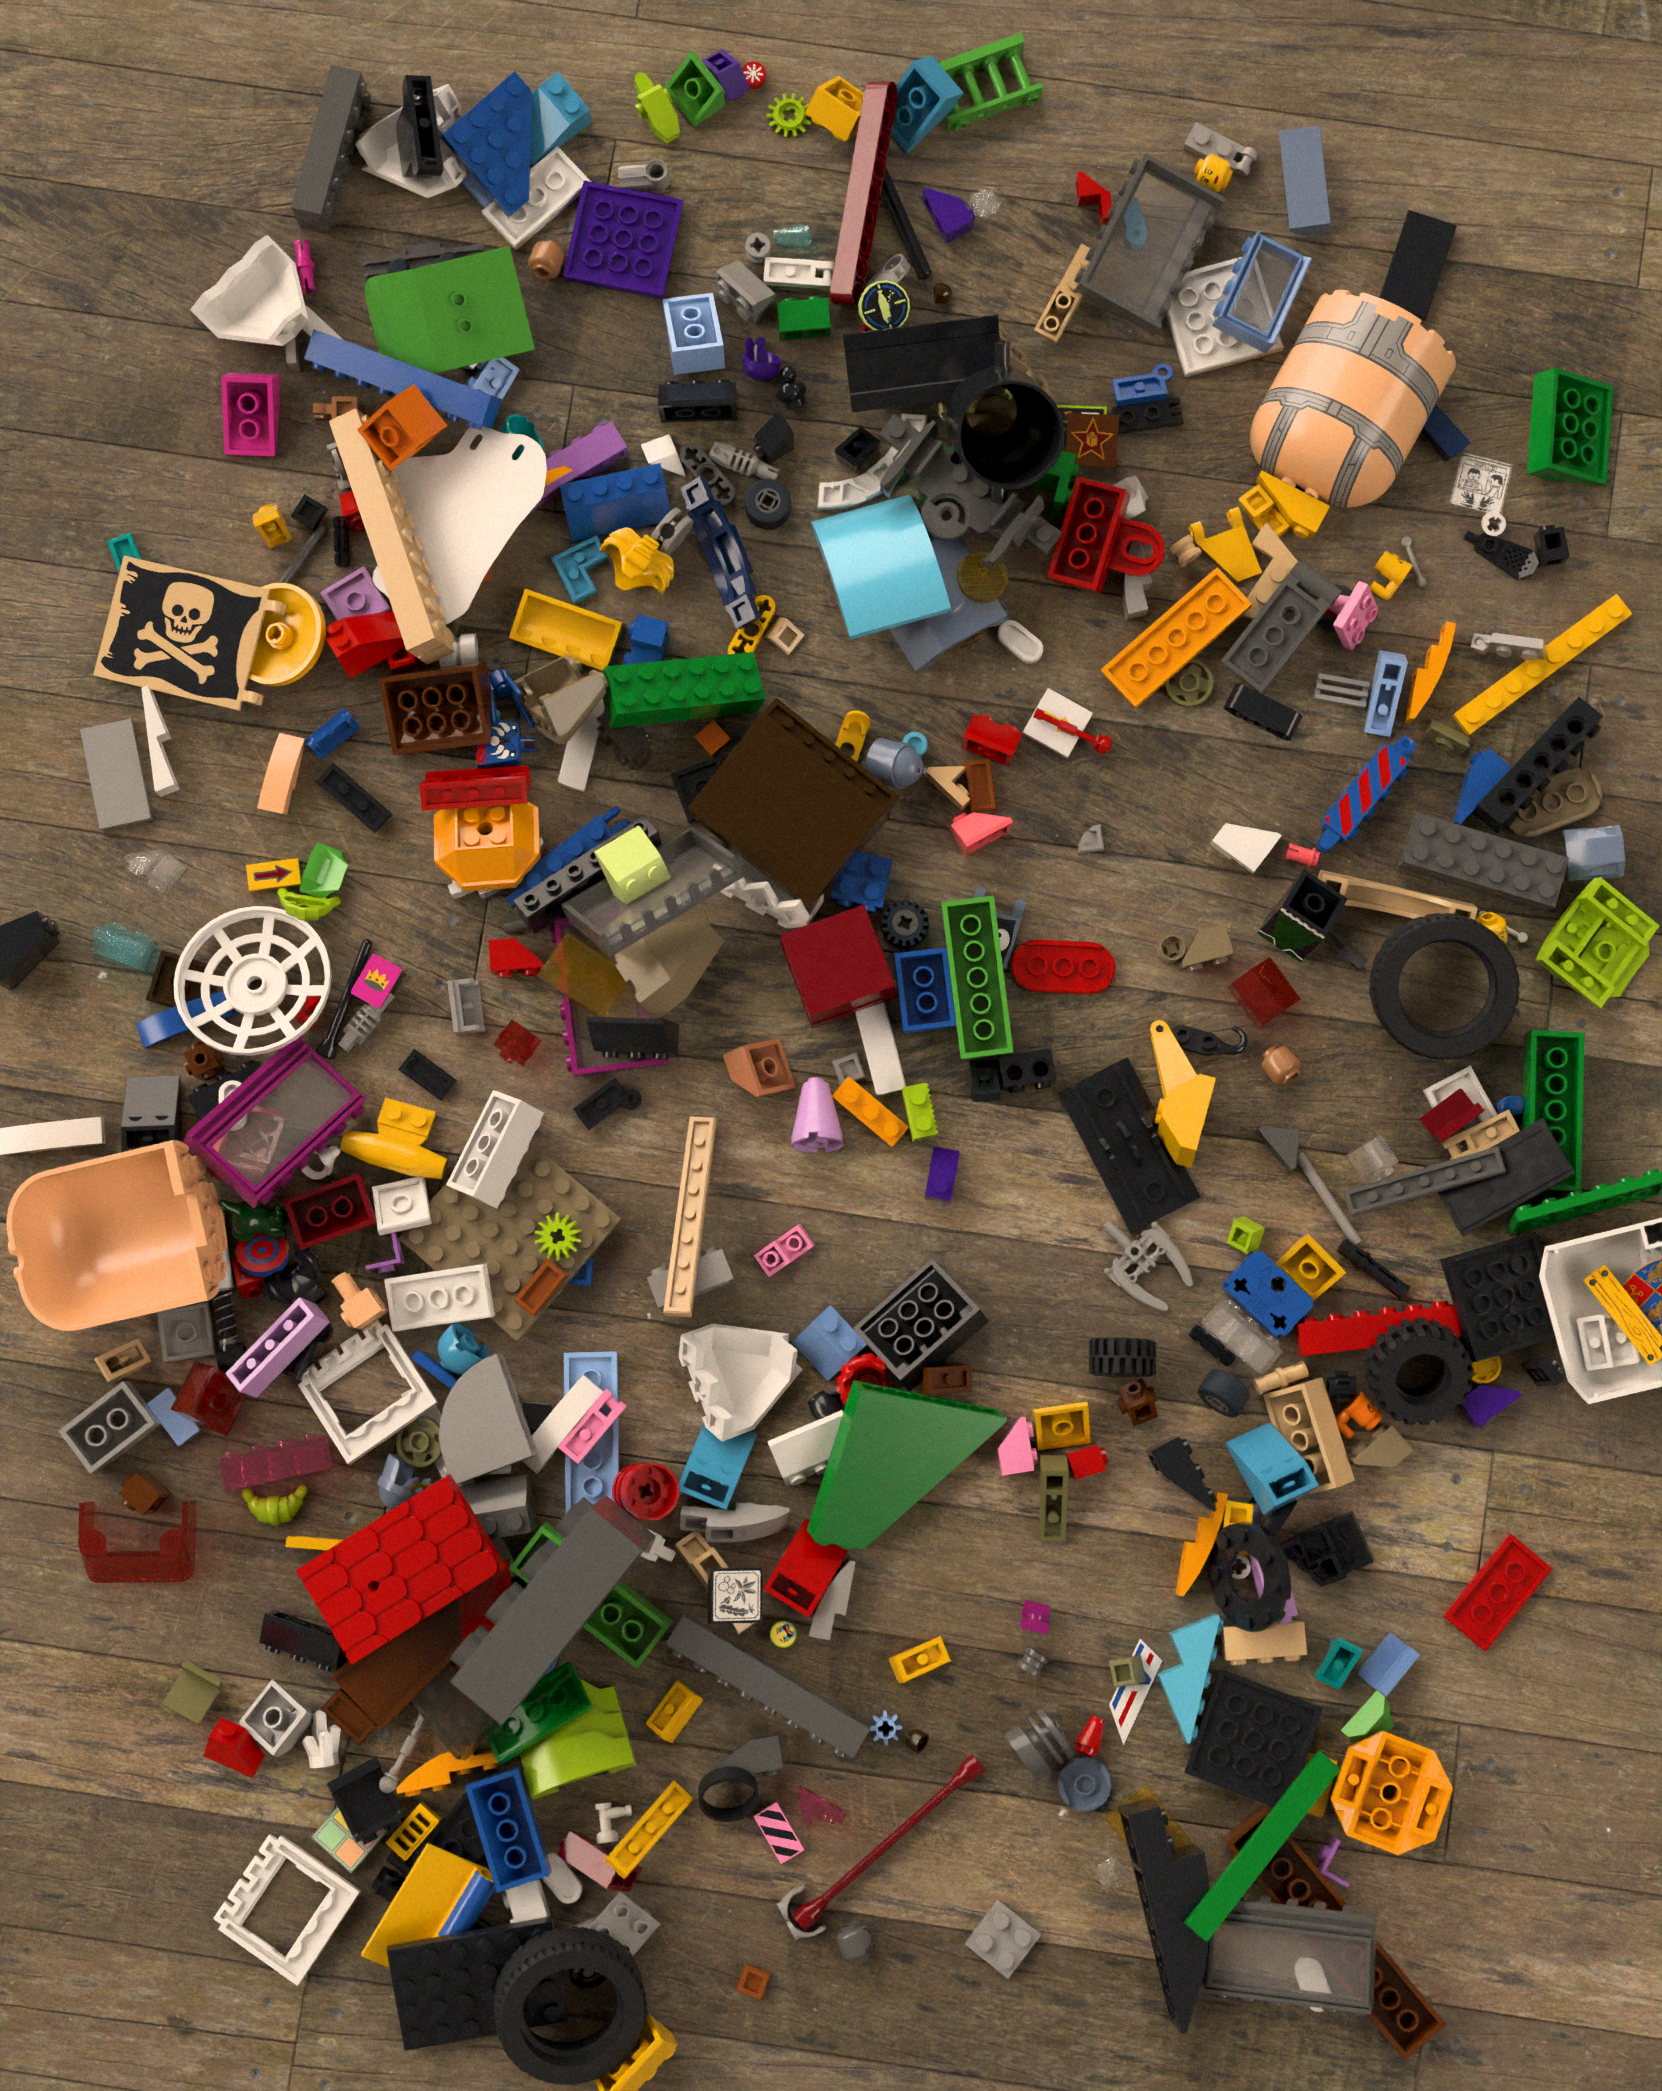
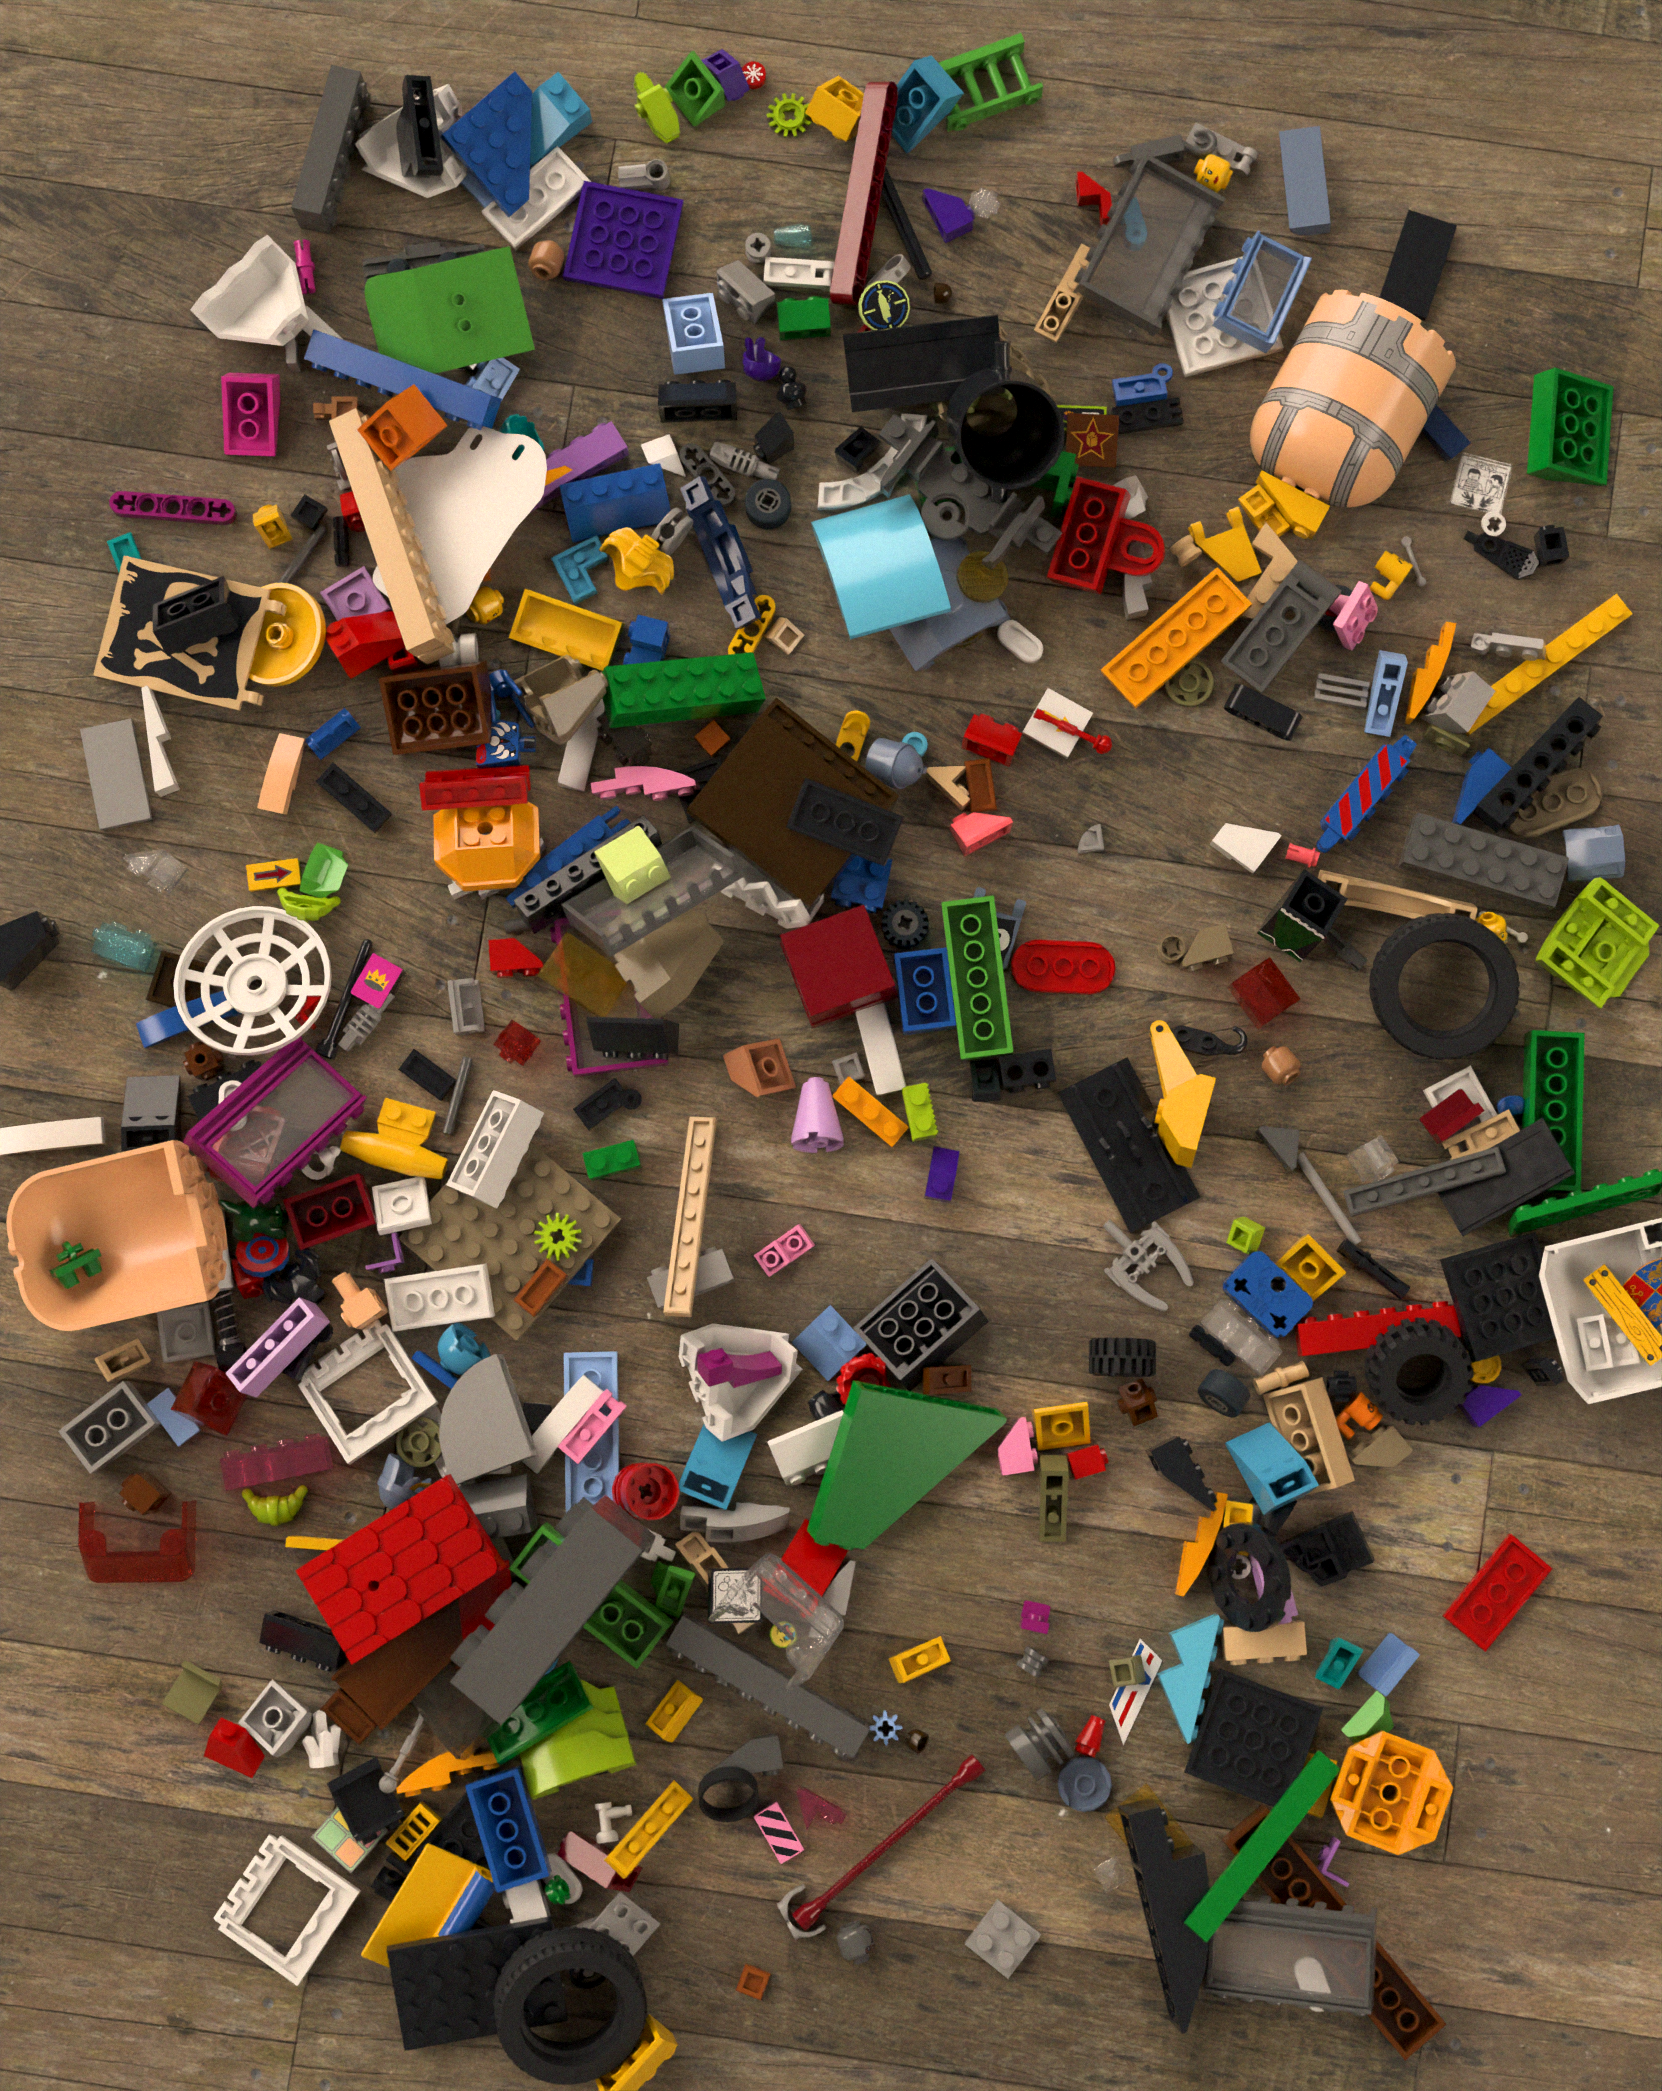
(65, 1271): none -> green hips
(161, 502): none -> magenta beam
(195, 616): none -> black slope
(457, 1095): none -> dark grey bar
(485, 605): none -> yellow head
(557, 1890): none -> green plate
(612, 1160): none -> green brick
(655, 781): none -> bright pink slope
(671, 1587): none -> bright green slope
(738, 1370): none -> magenta slope
(791, 1607): none -> clear windscreen
(845, 822): none -> black tile
(1167, 149): none -> dark grey piece
(1457, 702): none -> light grey slope

